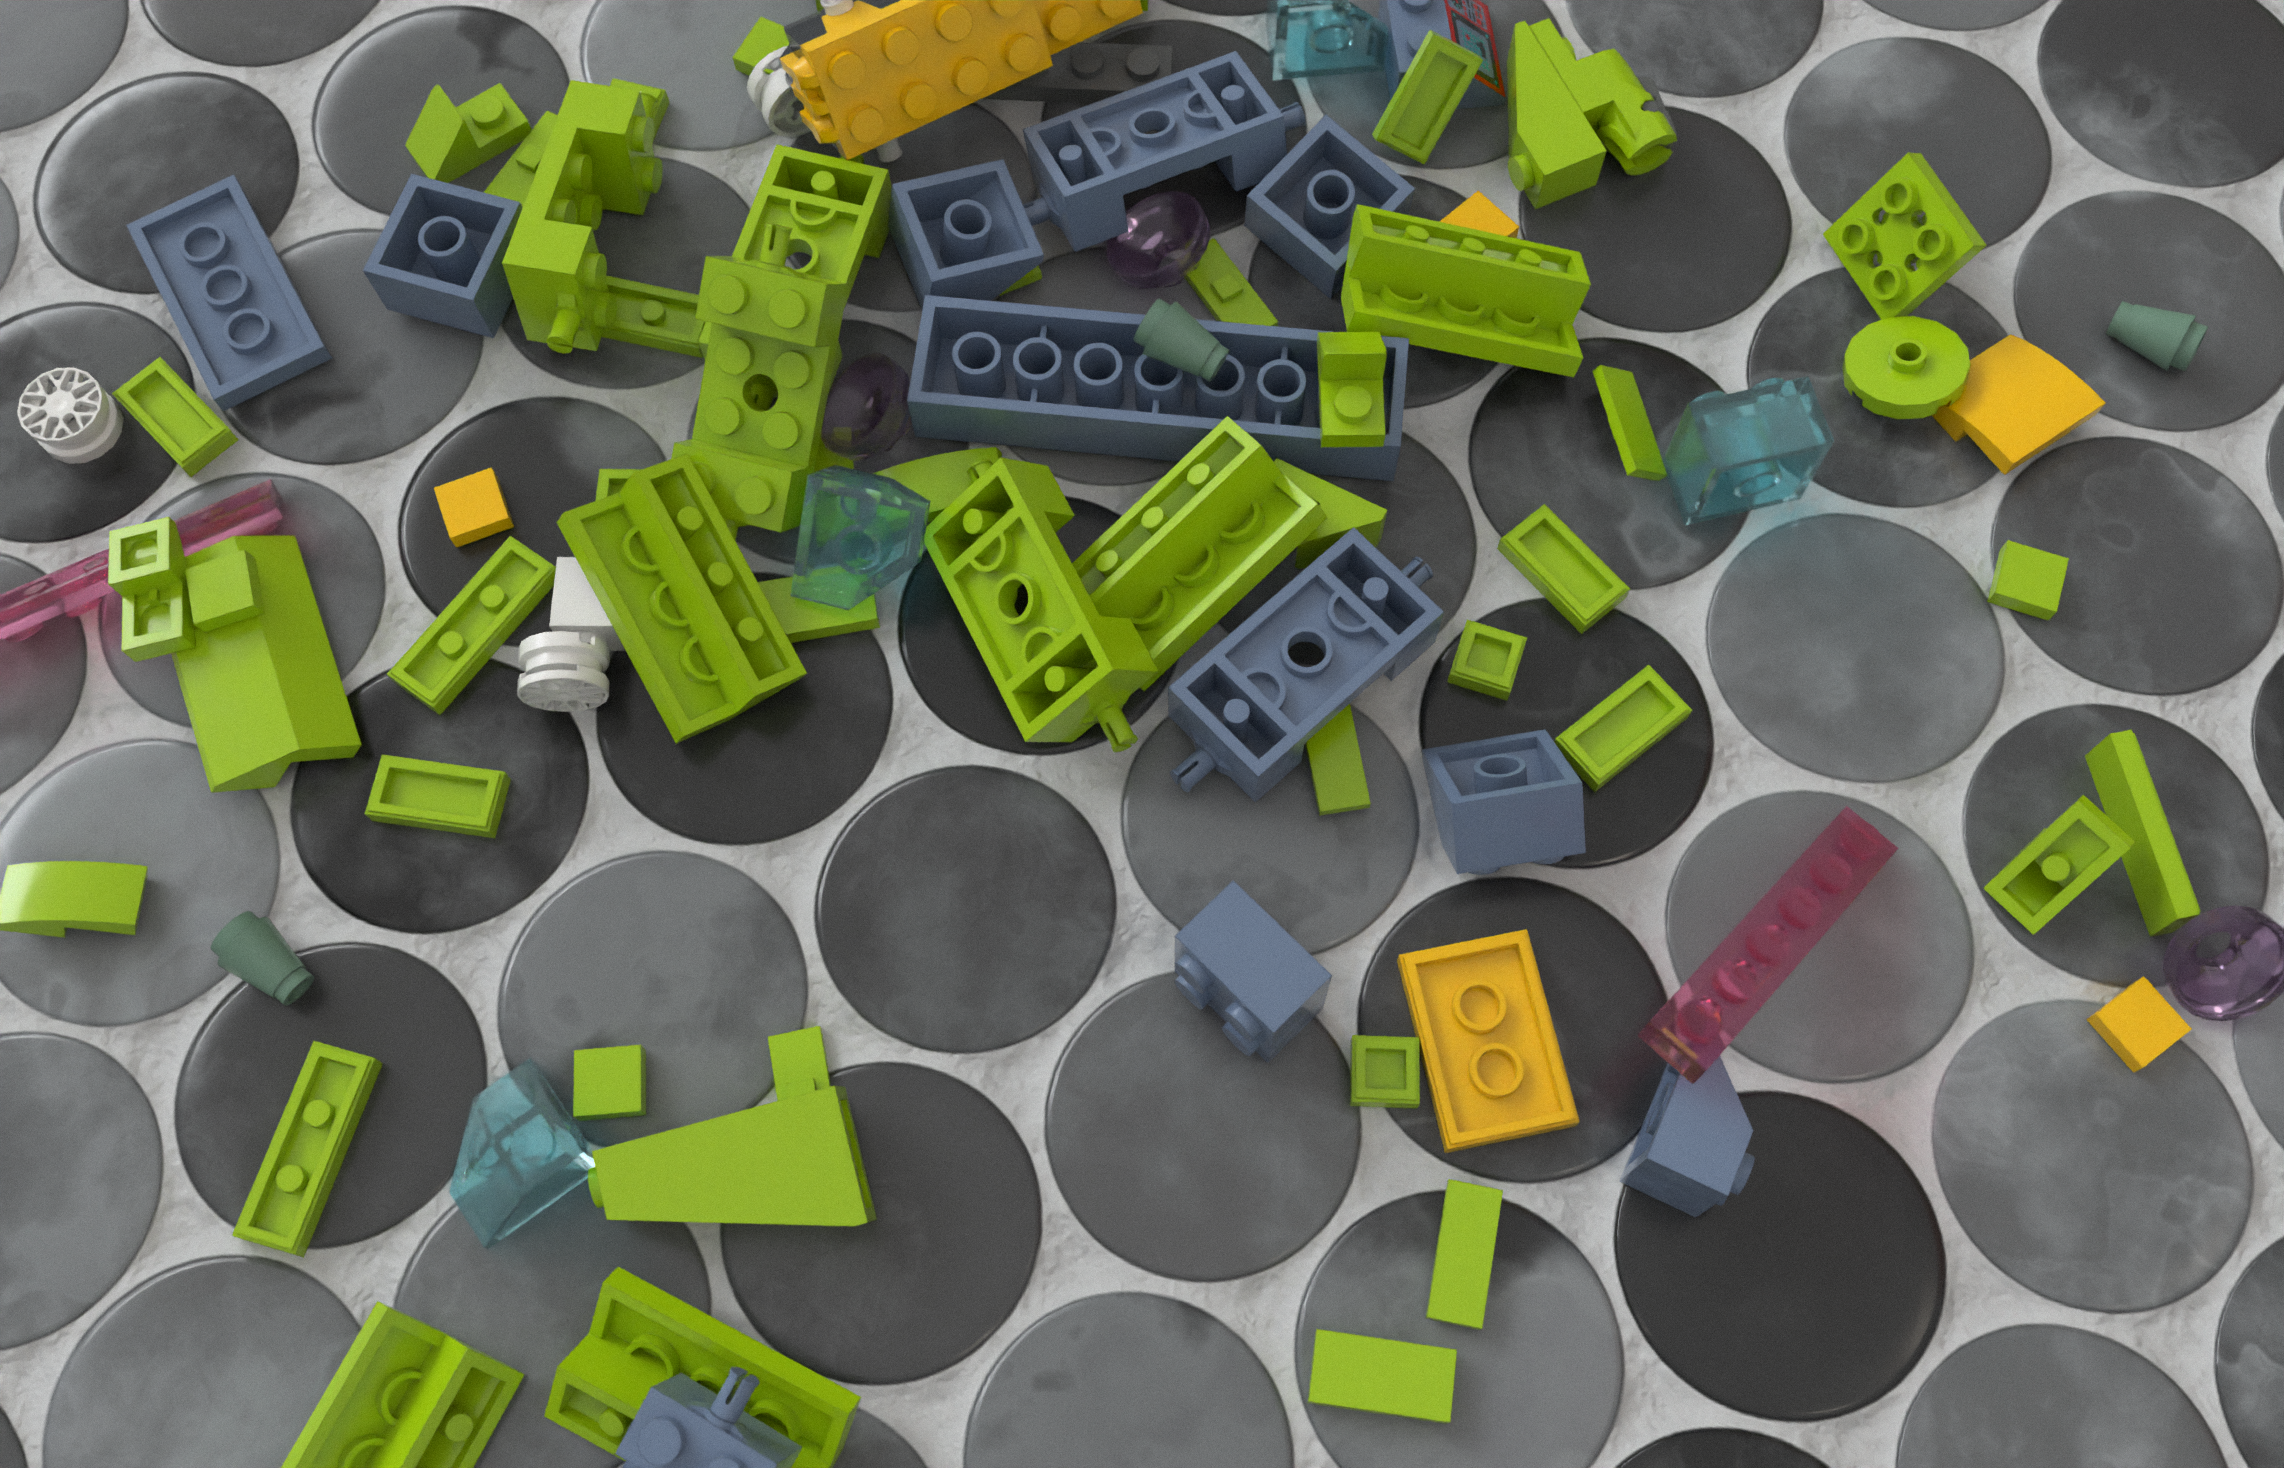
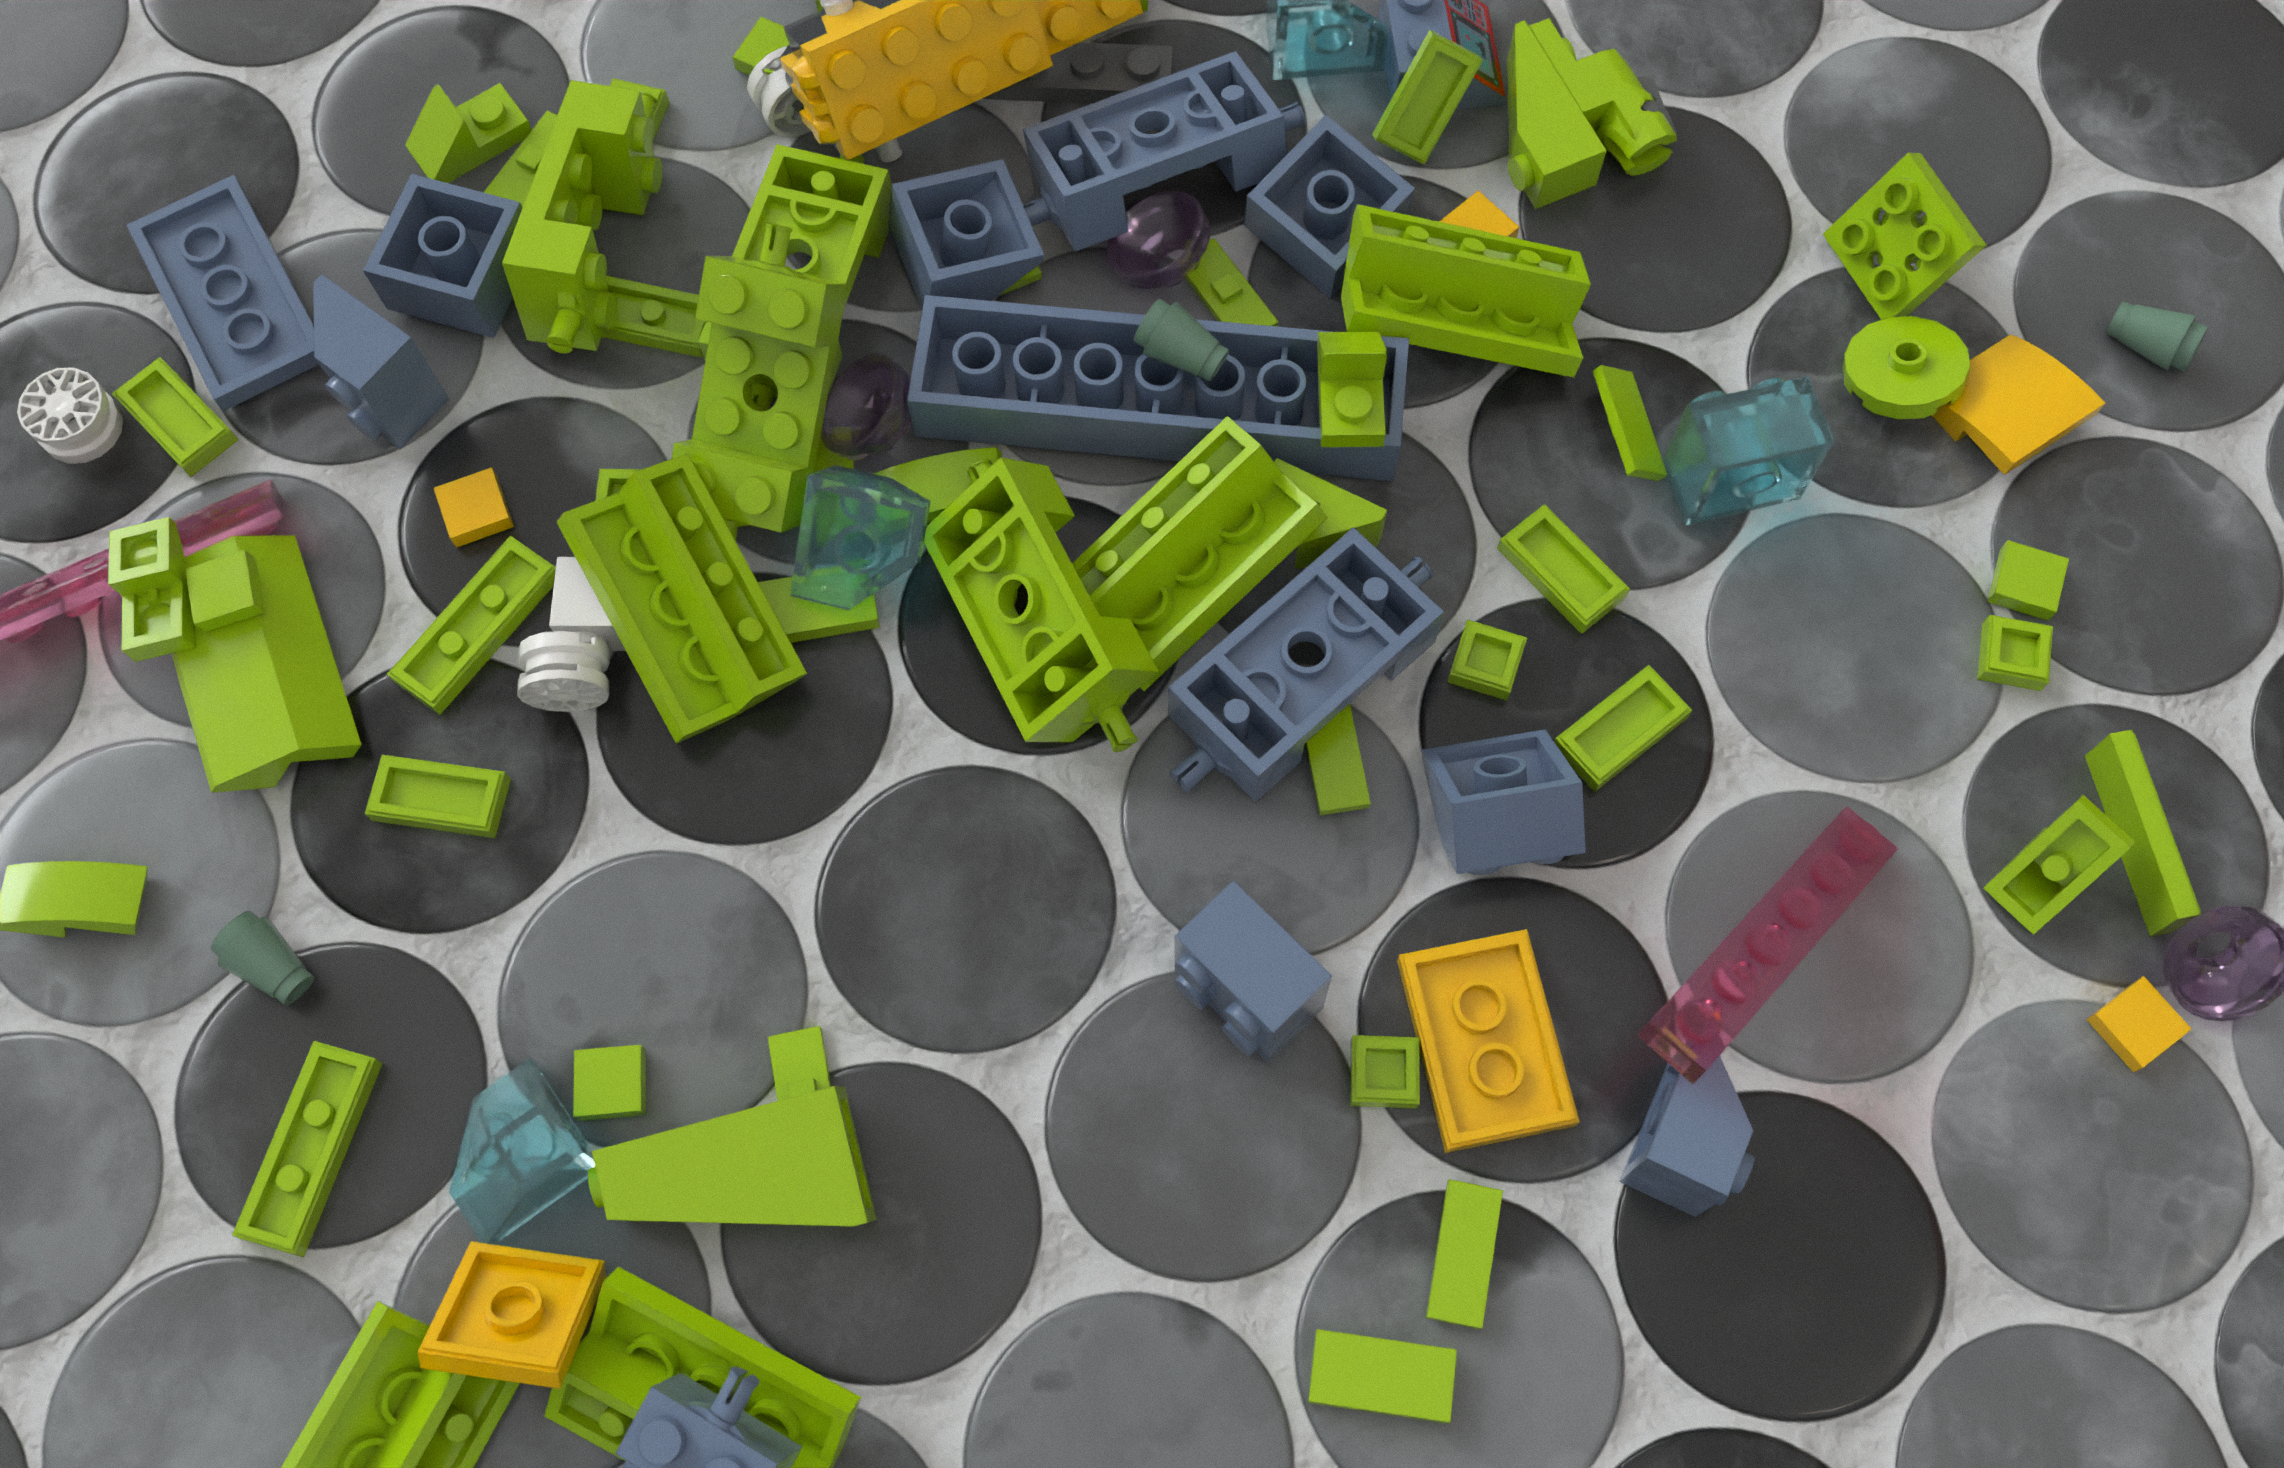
(372, 367): none -> sand blue slope
(513, 1315): none -> yellow tile
(2015, 653): none -> lime tile

